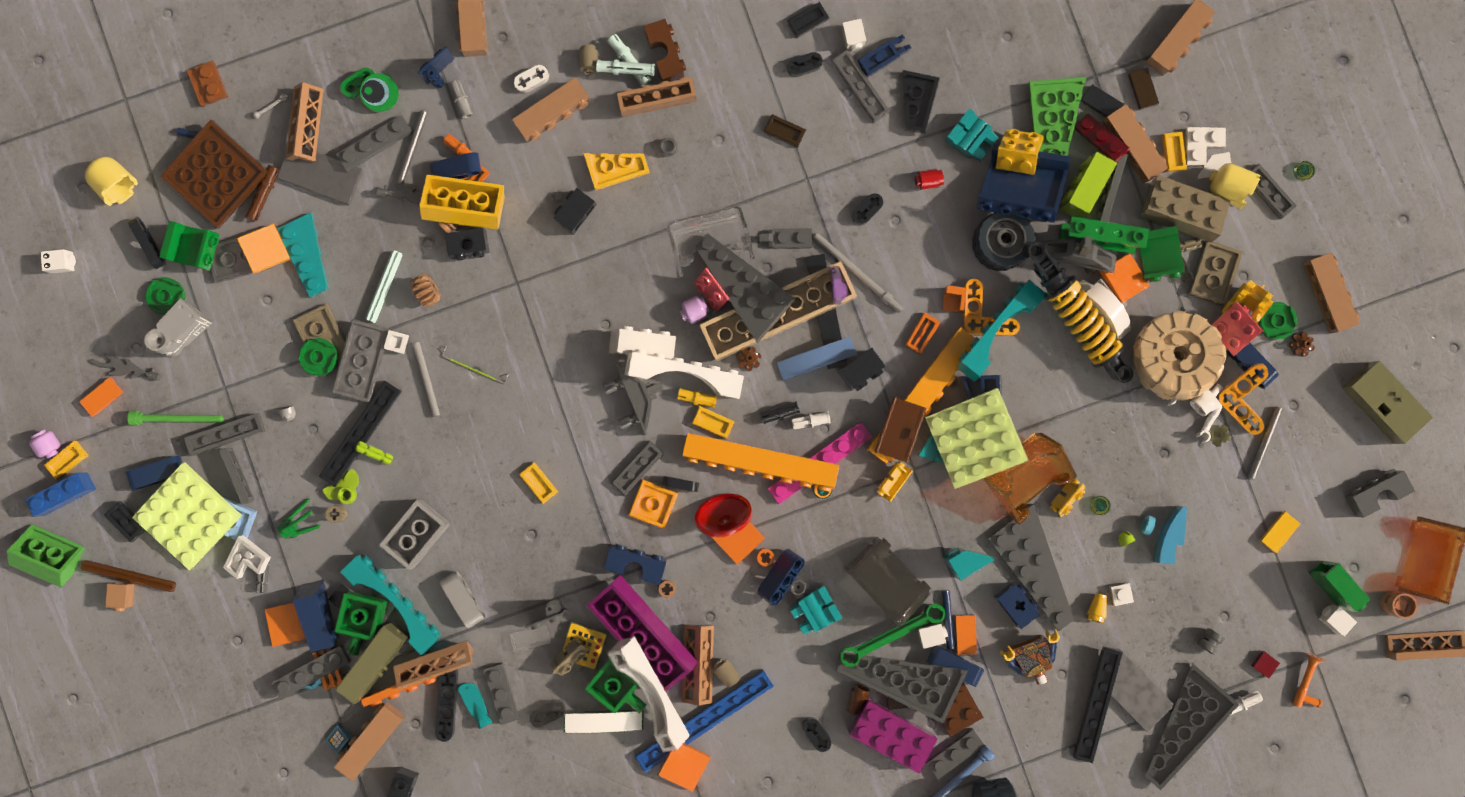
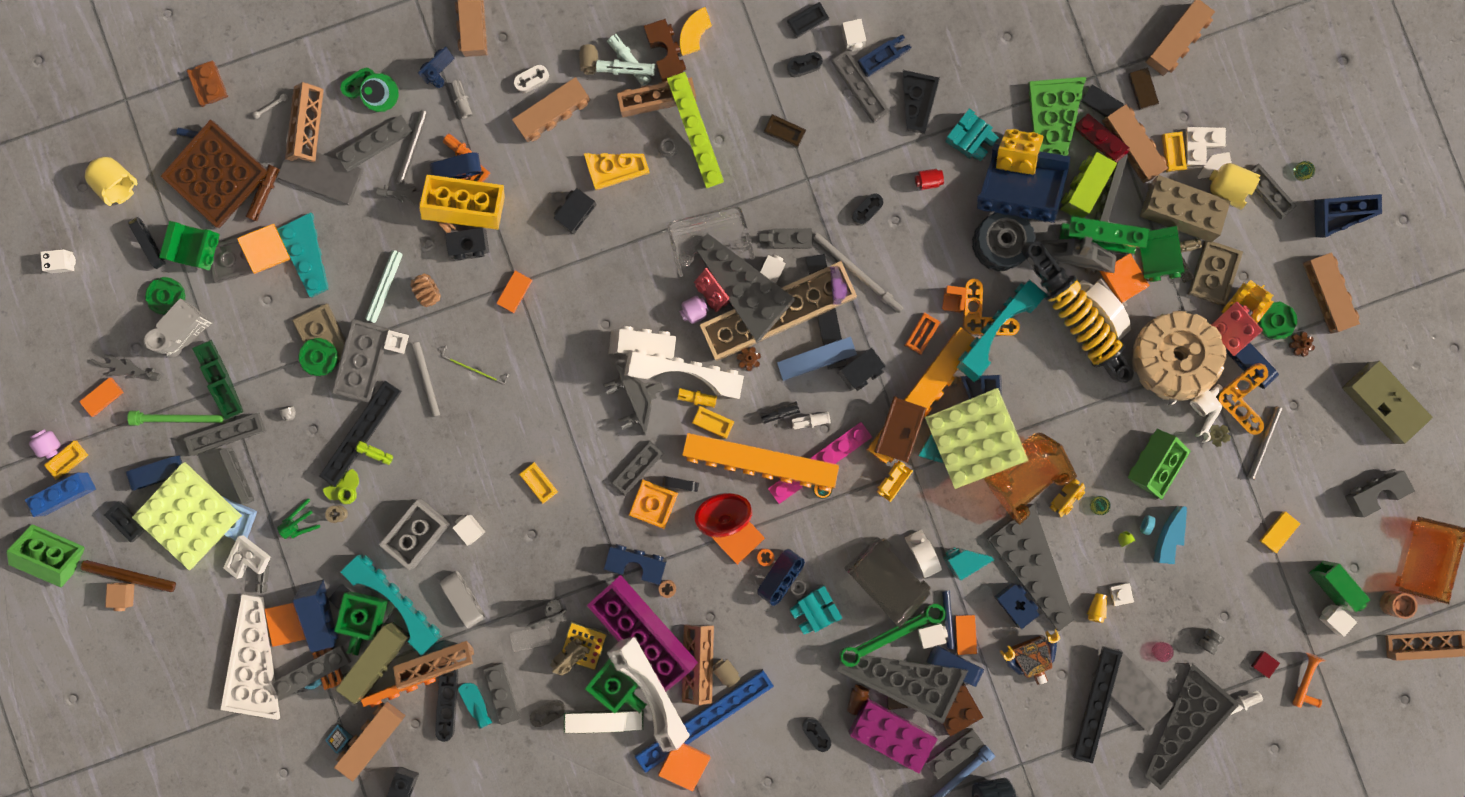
(218, 379): none -> dark green slope
(250, 665): none -> white wing
(468, 529): none -> white brick
(514, 291): none -> orange tile
(693, 30): none -> yellow tile
(695, 129): none -> lime plate
(773, 267): none -> white brick
(923, 553): none -> white brick
(1159, 463): none -> bright green slope
(1163, 651): none -> clear pink tile
(1342, 212): none -> dark blue wedge

